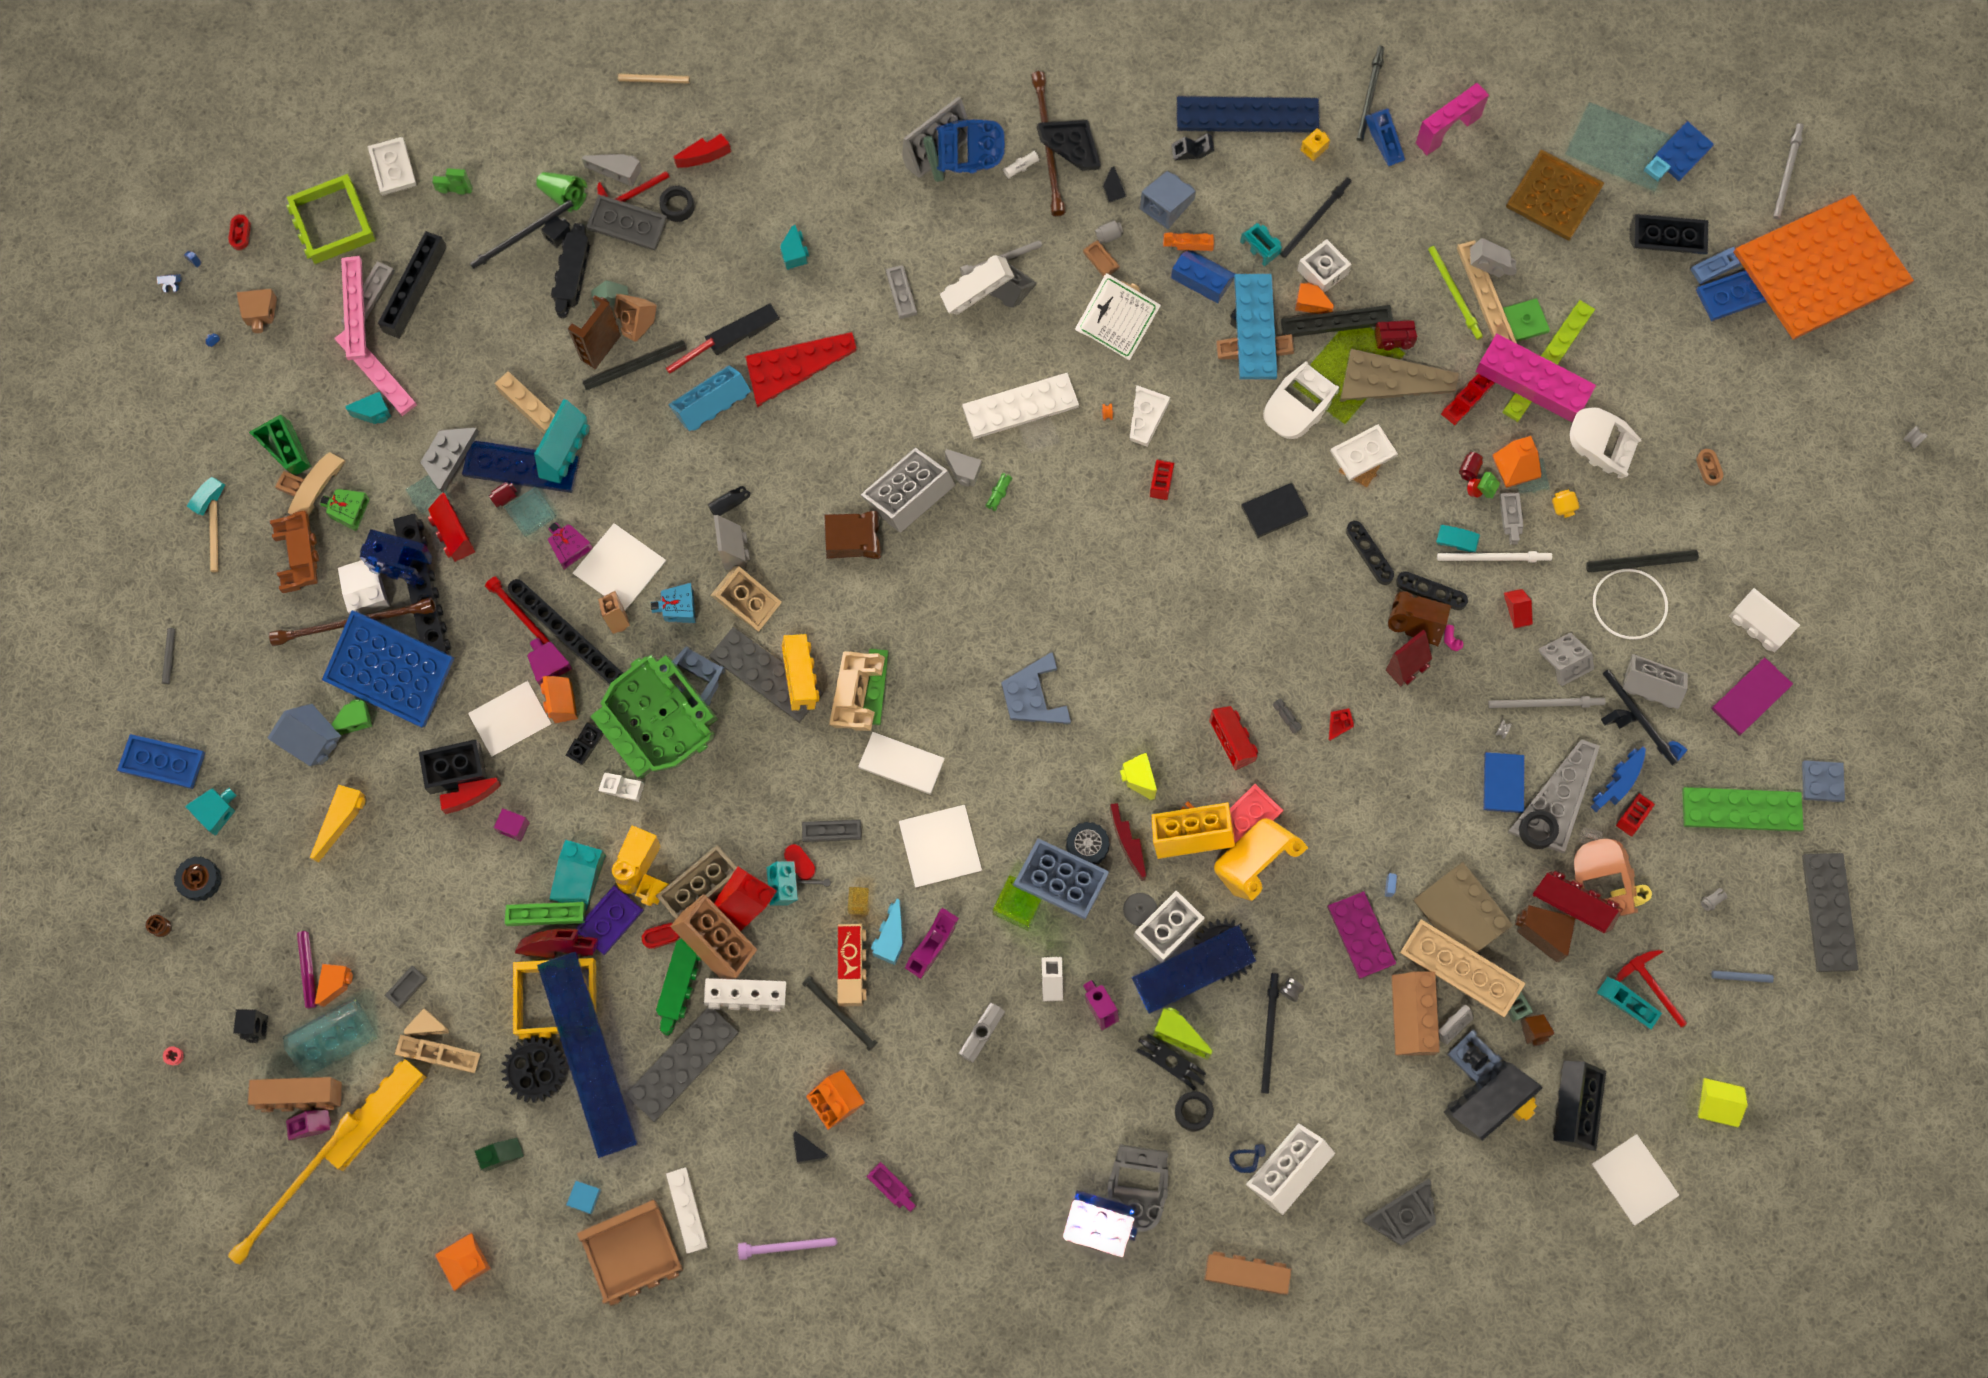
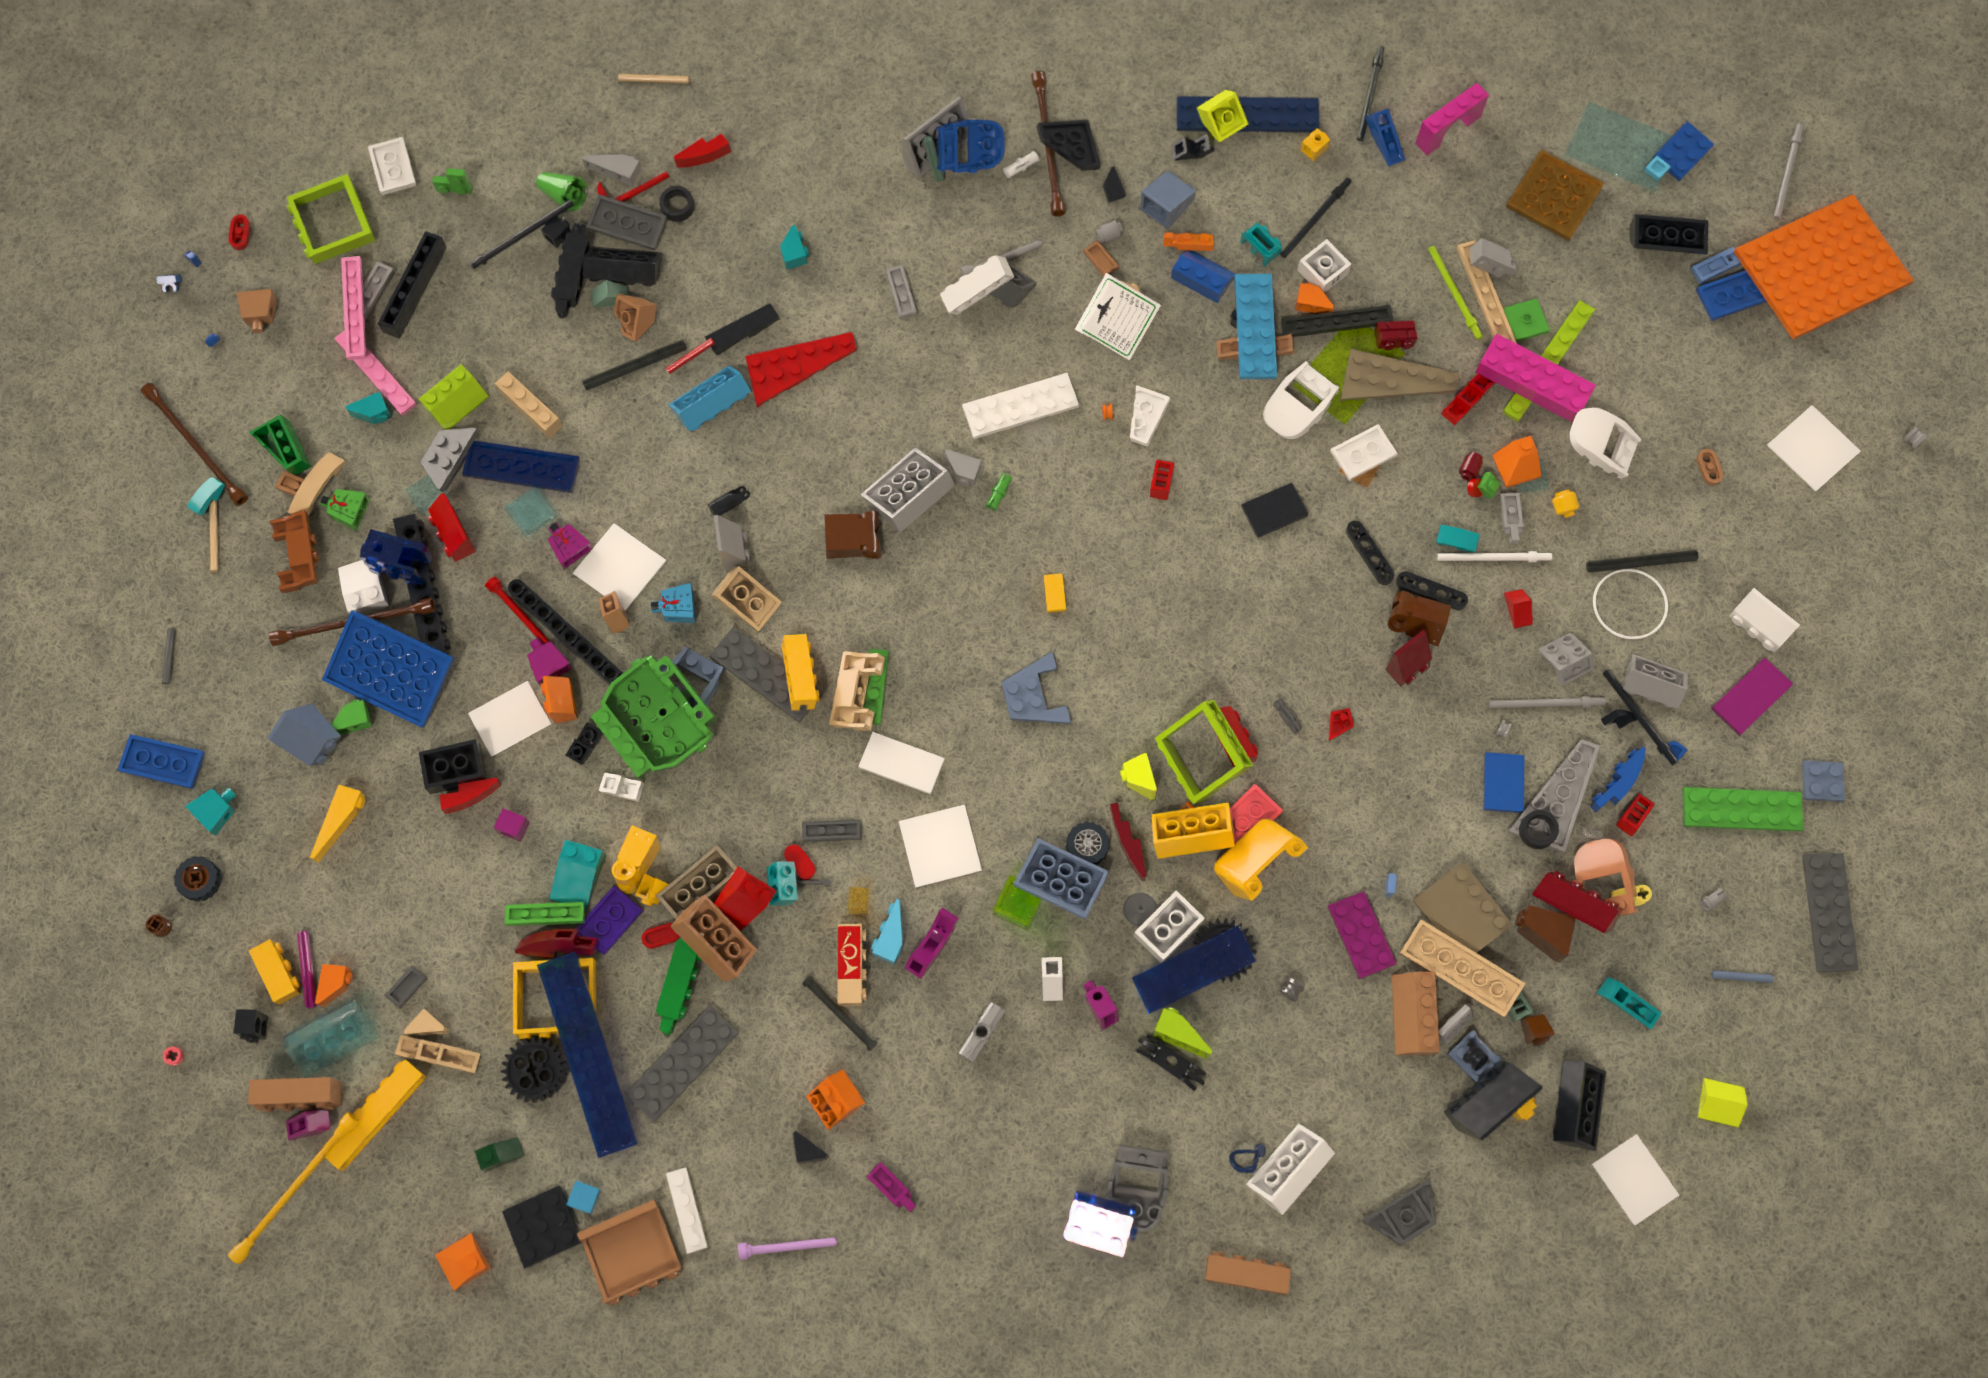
(152, 394): none -> reddish brown hose
(275, 971): none -> yellow brick
(453, 397): none -> lime slope
(503, 494): dark red brick -> none
(541, 1227): none -> black plate
(561, 442): teal slope -> none
(597, 334): reddish brown panel -> none
(622, 266): none -> black slope
(745, 993): white brick -> none
(1054, 593): none -> yellow tile
(1209, 1111): black tyre -> none
(1223, 115): none -> neon yellow slope
(1226, 737): none -> lime window
(1272, 994): black bar -> none
(1449, 639): dark pink arm -> none
(1638, 964): red piece -> none
(1813, 448): none -> white piece

